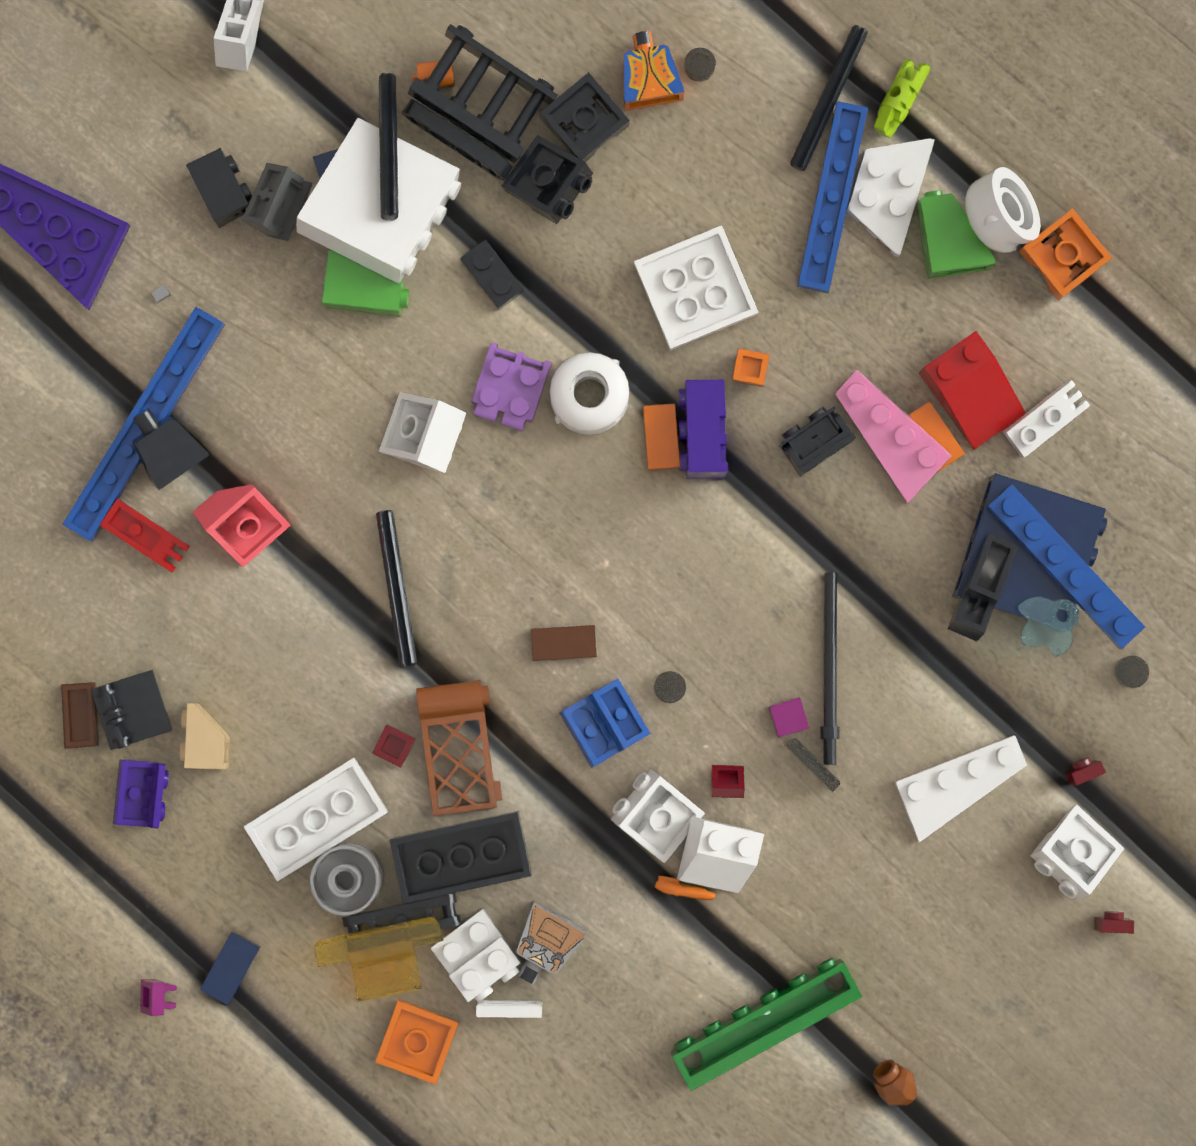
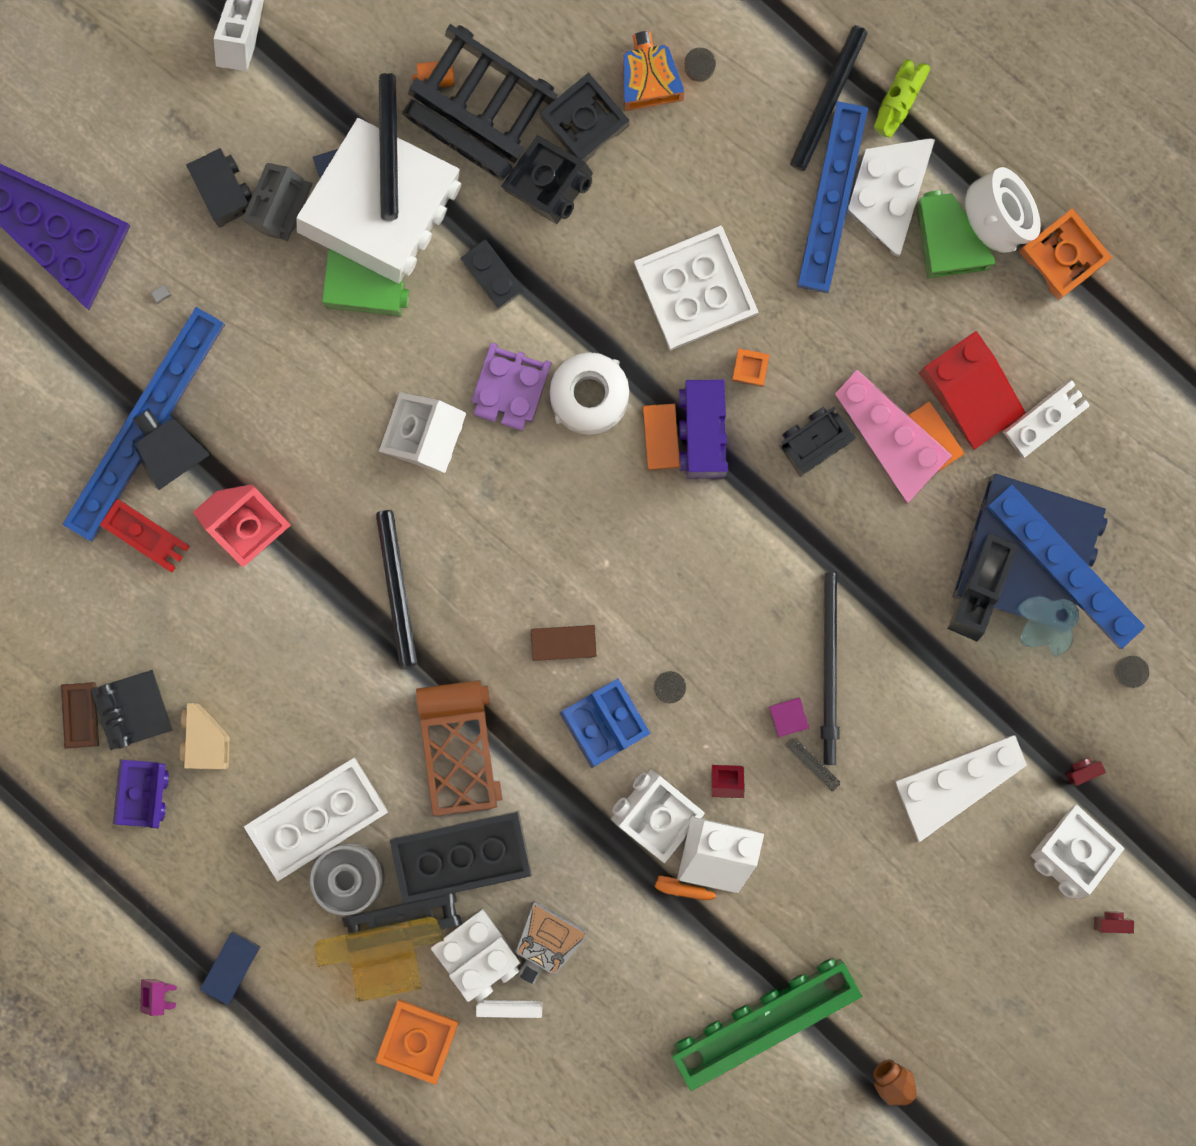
(393, 745): dark red plate -> none

